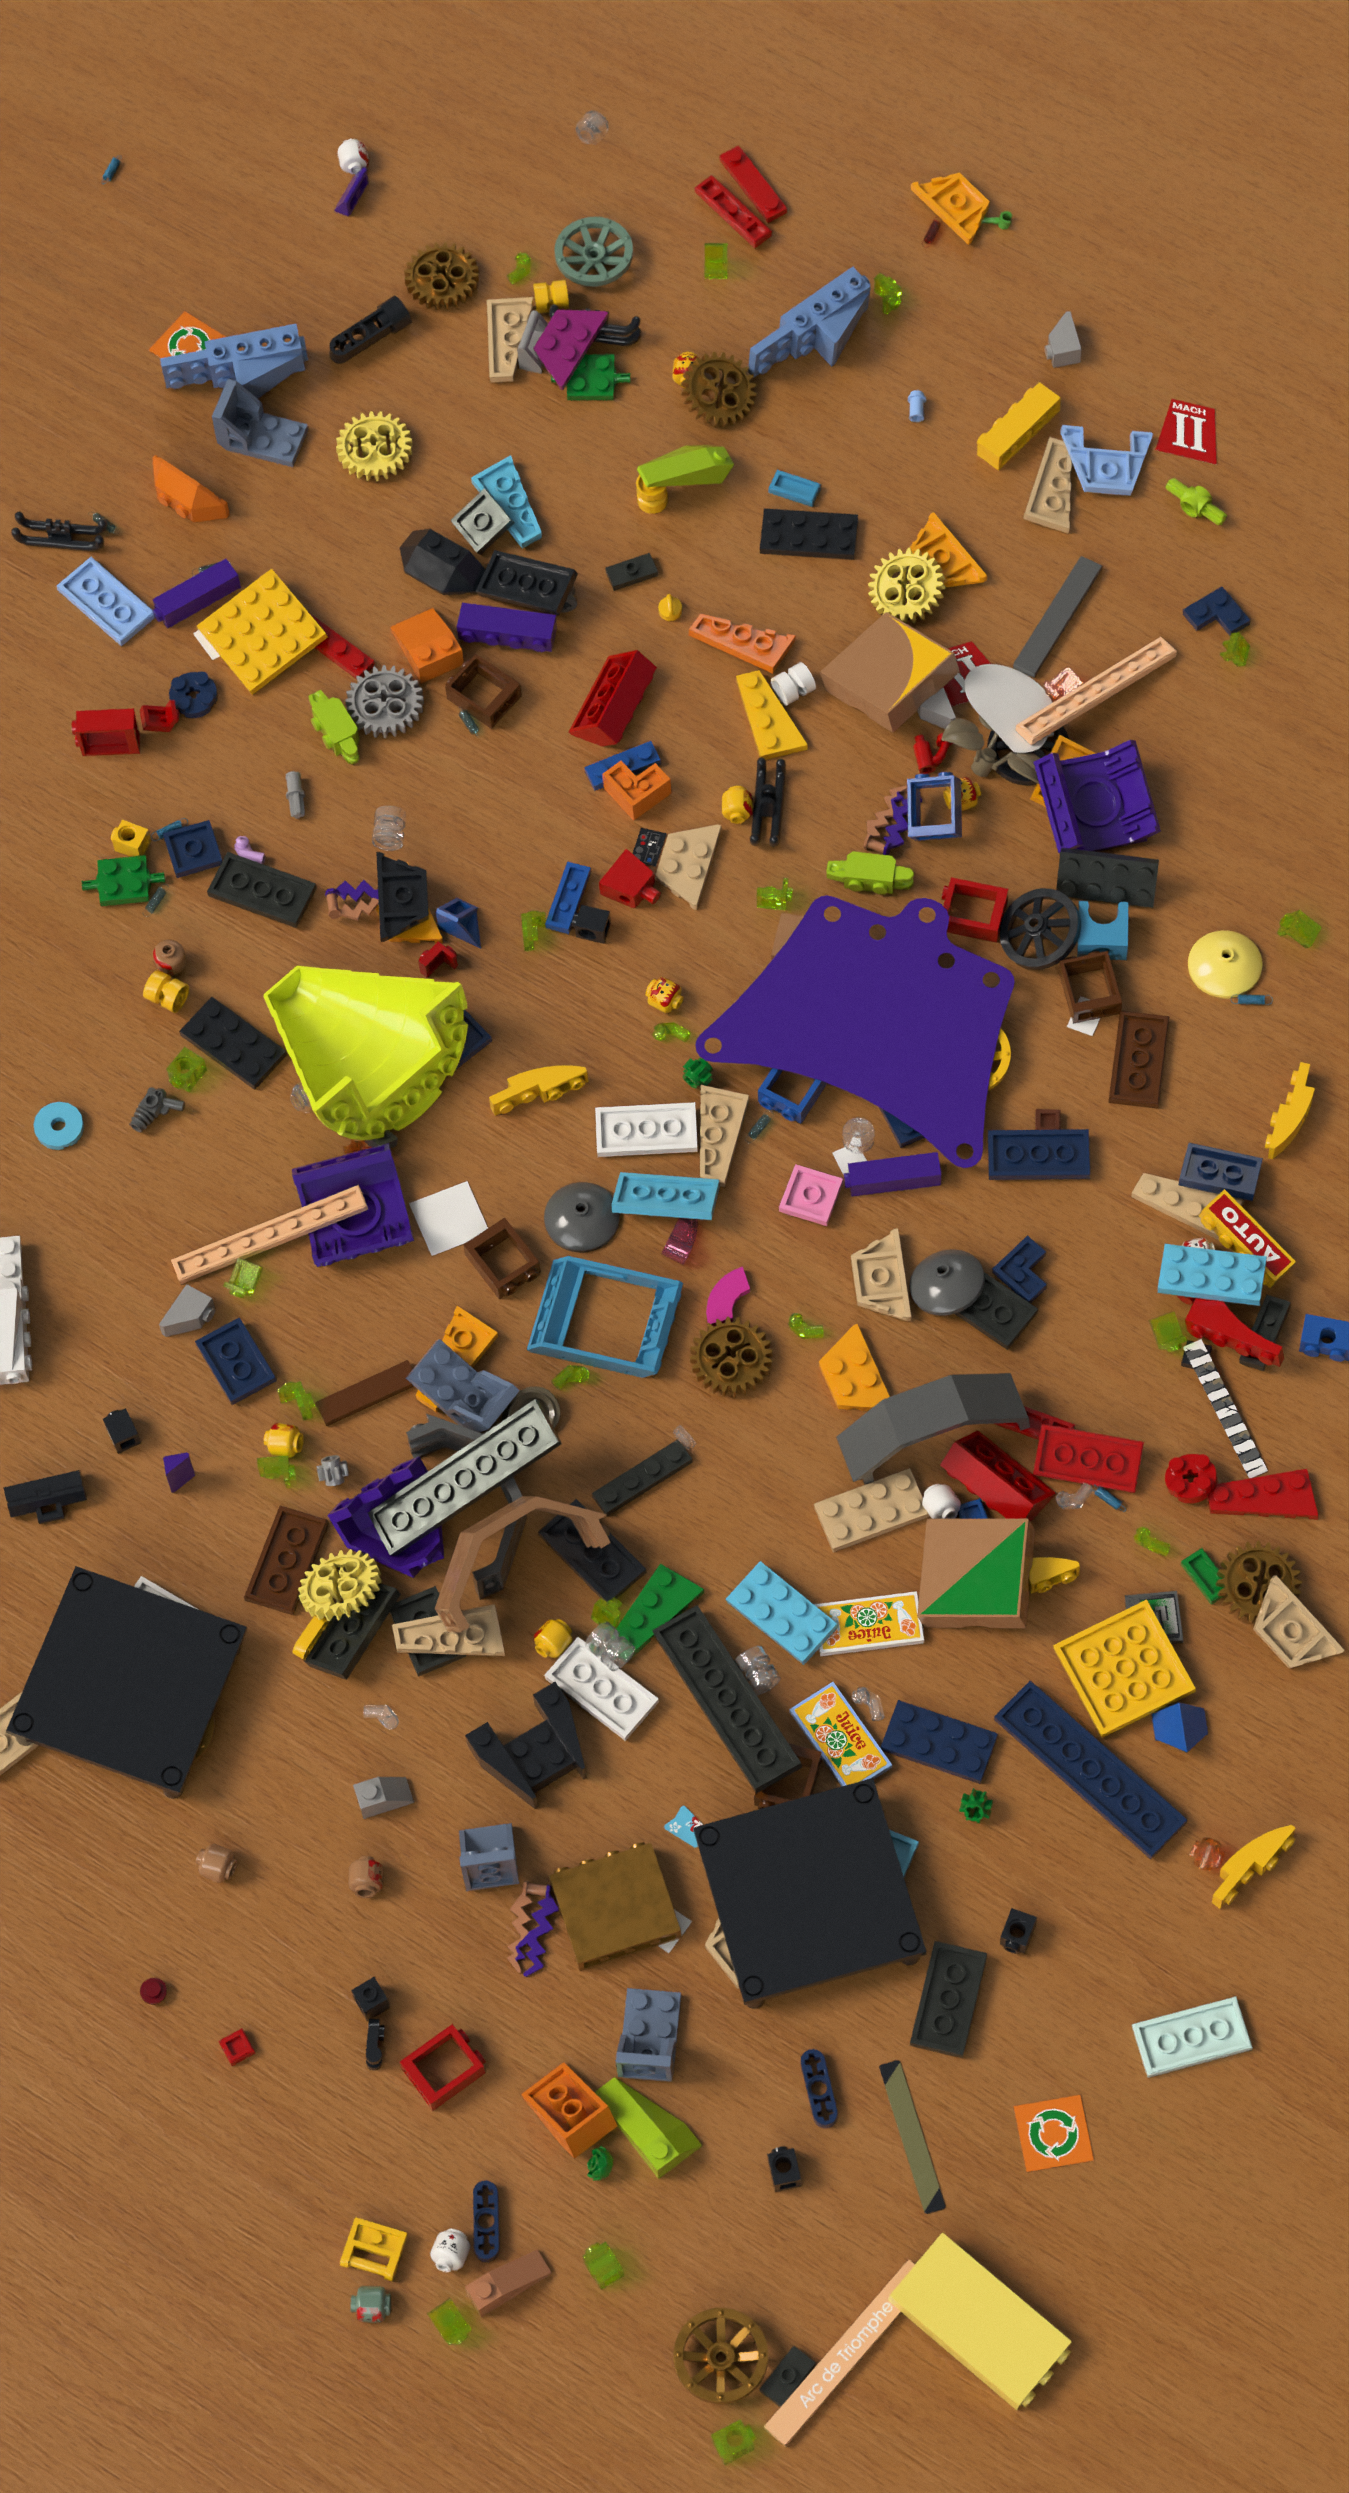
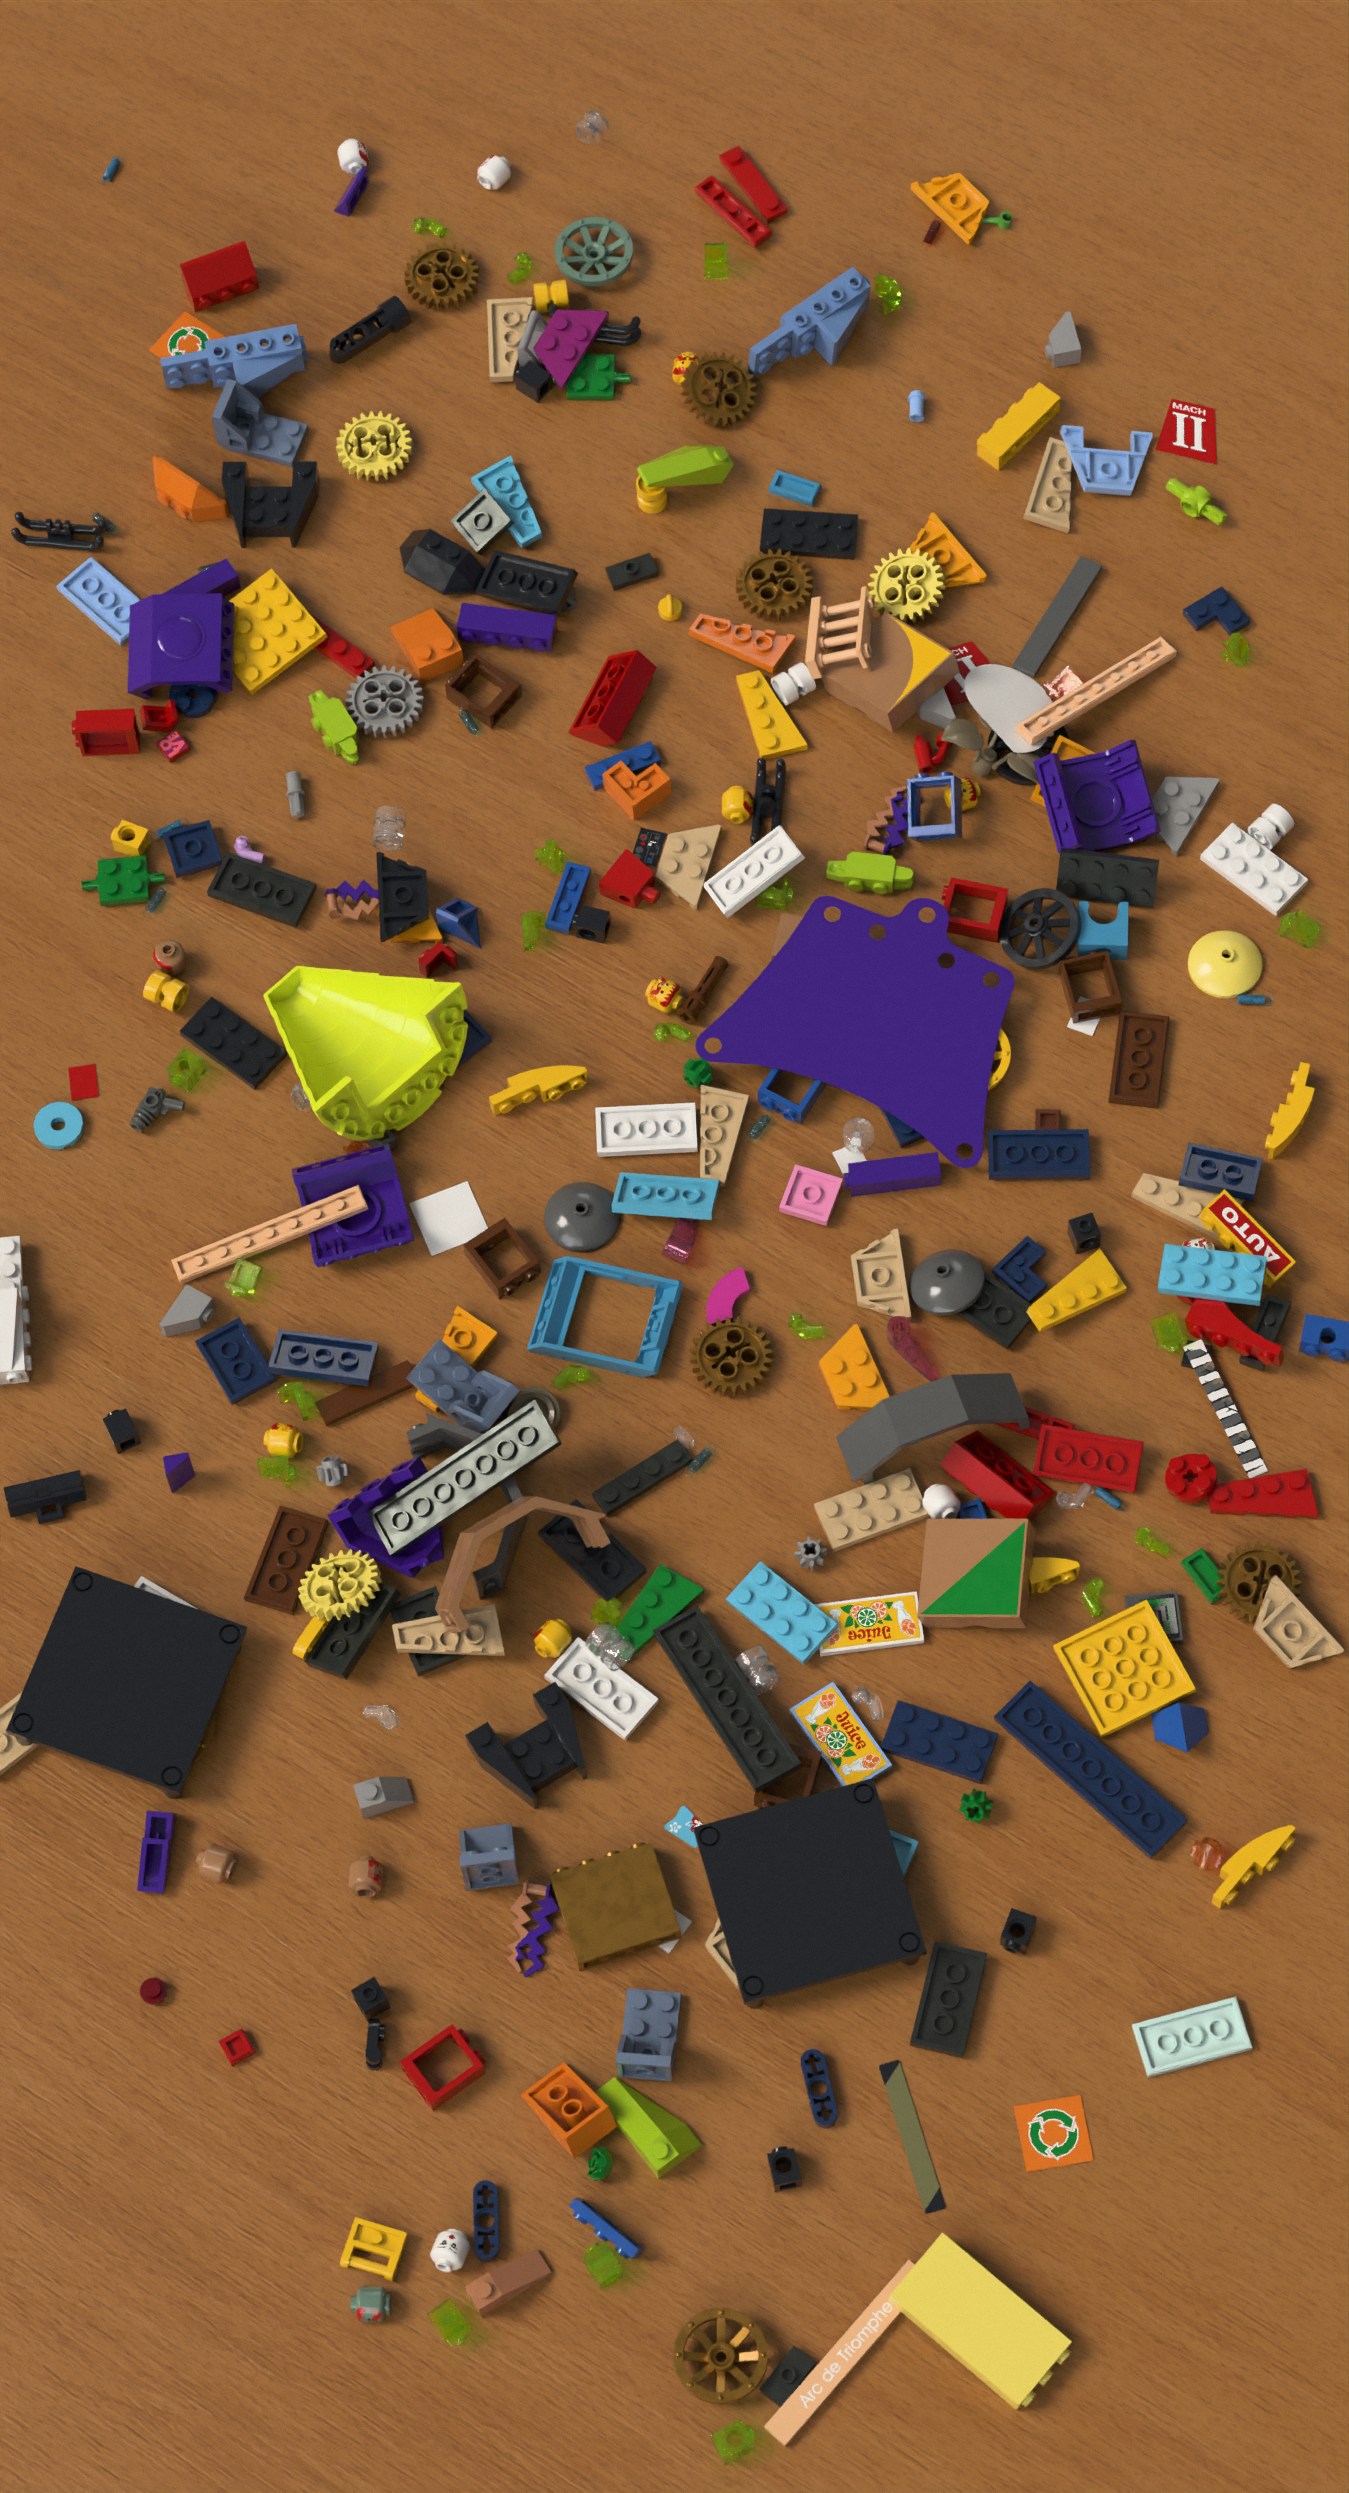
(83, 1082): none -> red sticker
(156, 1851): none -> dark purple slope
(173, 746): none -> tile
(180, 642): none -> dark purple panel
(219, 276): none -> red slope
(270, 509): none -> black wedge
(323, 1357): none -> dark blue plate
(429, 223): none -> clear neon green arm
(494, 172): none -> white head
(533, 381): none -> black brick
(550, 856): none -> clear neon green tile
(605, 2229): none -> blue plate
(697, 998): none -> reddish brown pin
(699, 1460): none -> clear light blue piece
(753, 871): none -> white tile
(774, 584): none -> pearl gold gear
(811, 1560): none -> light grey gear
(819, 628): none -> light nougat fence
(909, 1347): none -> clear pink piece
(1079, 1291): none -> yellow wing
(1084, 1233): none -> black brick
(1090, 1596): none -> clear neon green arm
(1179, 807): none -> light grey wing
(1254, 869): none -> white plate
(1271, 826): none -> white wheel

